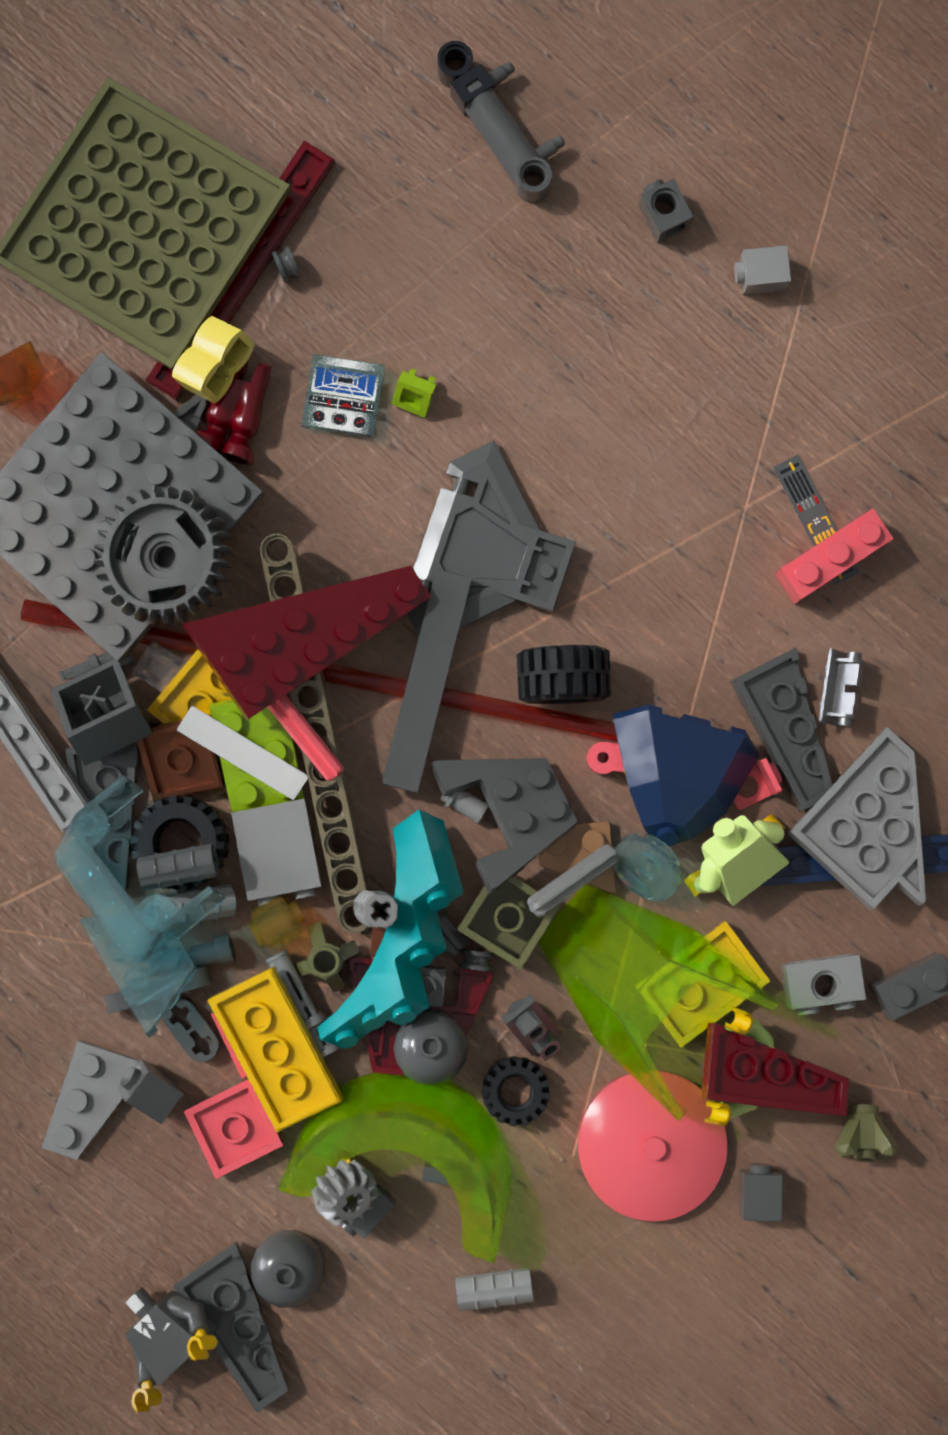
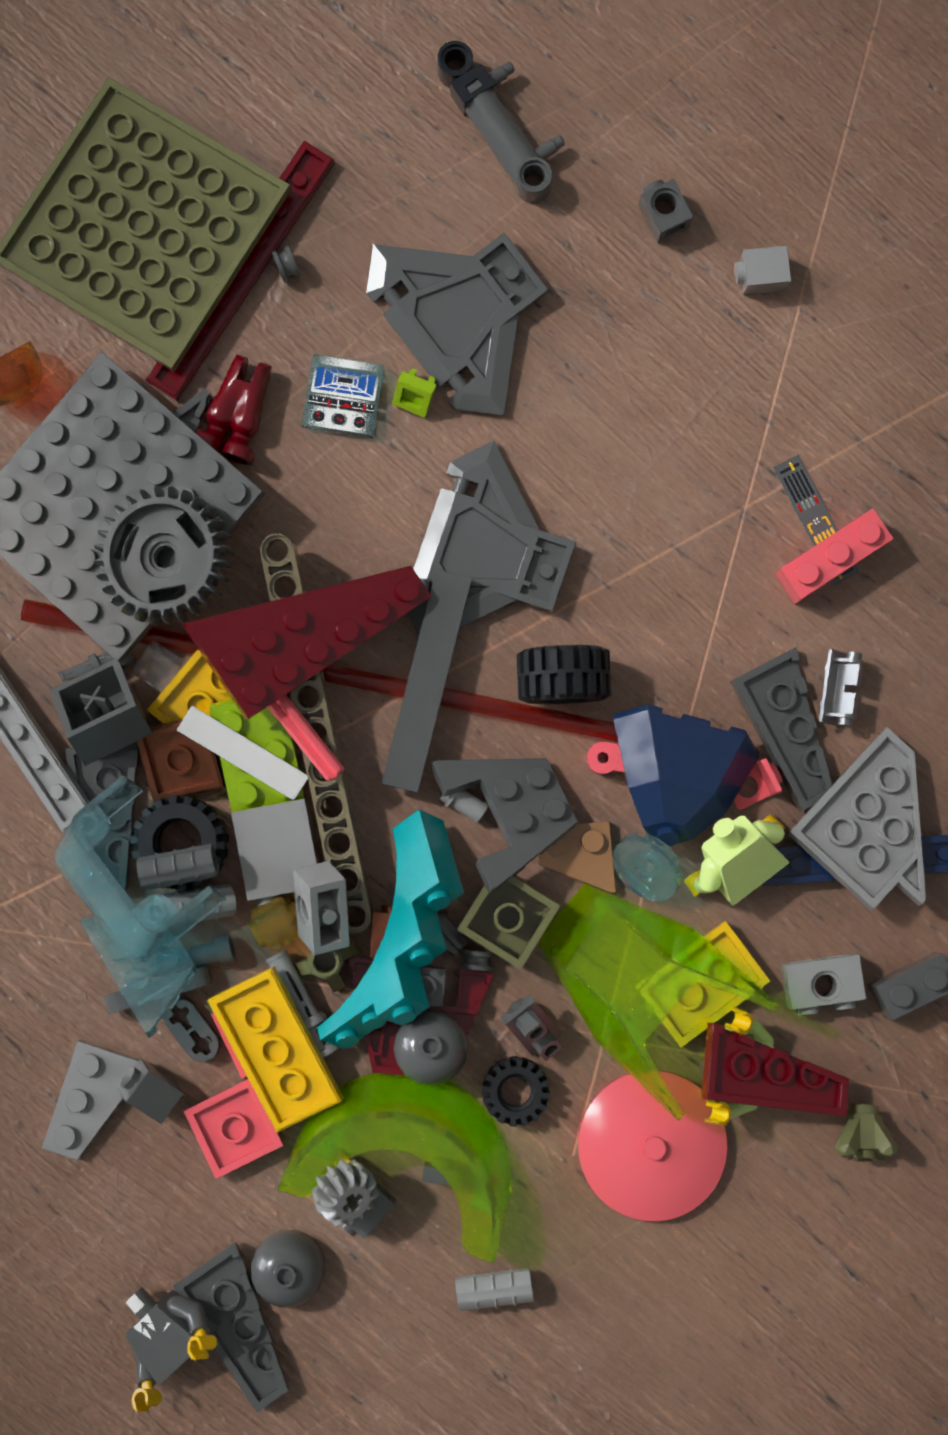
(213, 359): light yellow brick -> none
(321, 907): none -> light grey brick
(386, 906): light grey axle -> none
(459, 314): none -> dark grey plate
(572, 880): light grey axle -> none
(760, 1193): dark grey brick -> none

